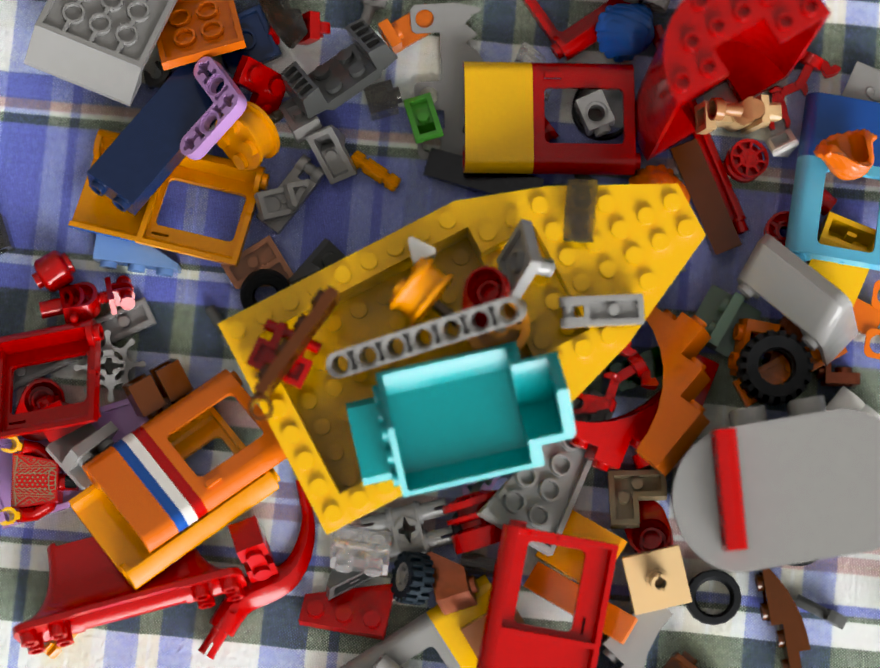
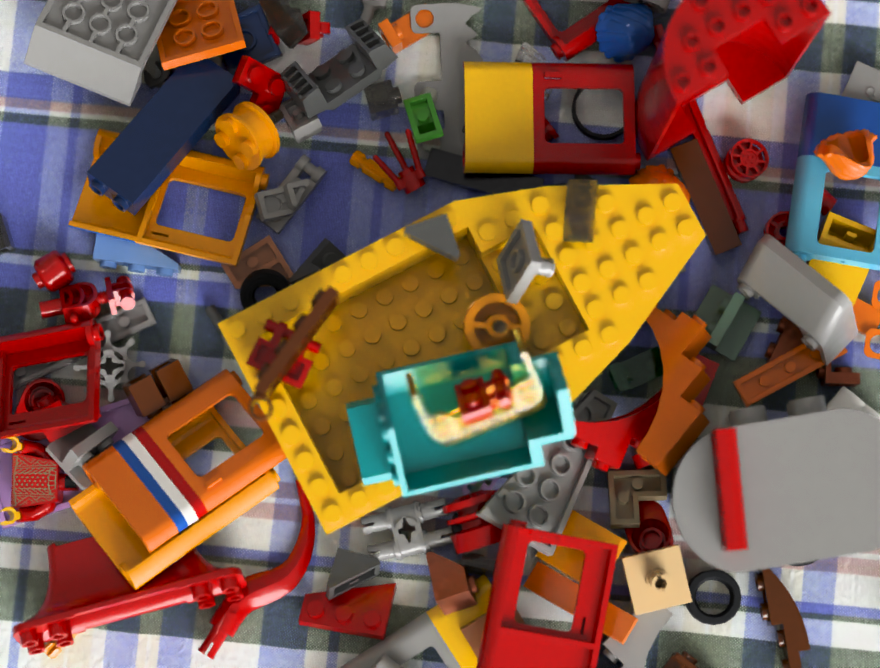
(221, 104): lavender beam -> none
(253, 549): red brick -> none
(331, 153): light grey slope -> none
(361, 550): clear slope -> none
(409, 177): none -> red plant
(411, 337): light grey beam -> none
(412, 578): black wheel -> none
(420, 249): white slope -> none
(422, 293): light orange wheel -> none
(435, 235): none -> dark grey slope
(449, 428): none -> clear yellow windscreen
(480, 398): none -> red plate
(482, 287): red cap -> none
(590, 102): light grey brick -> none
(602, 310): light grey plate -> none
(636, 366): red piece -> none
(734, 116): hips -> none
(741, 335): orange bracket -> none
(782, 143): white slope -> none
(795, 354): black tyre -> none
(811, 62): red piece -> none
(828, 615): dark grey bar -> none

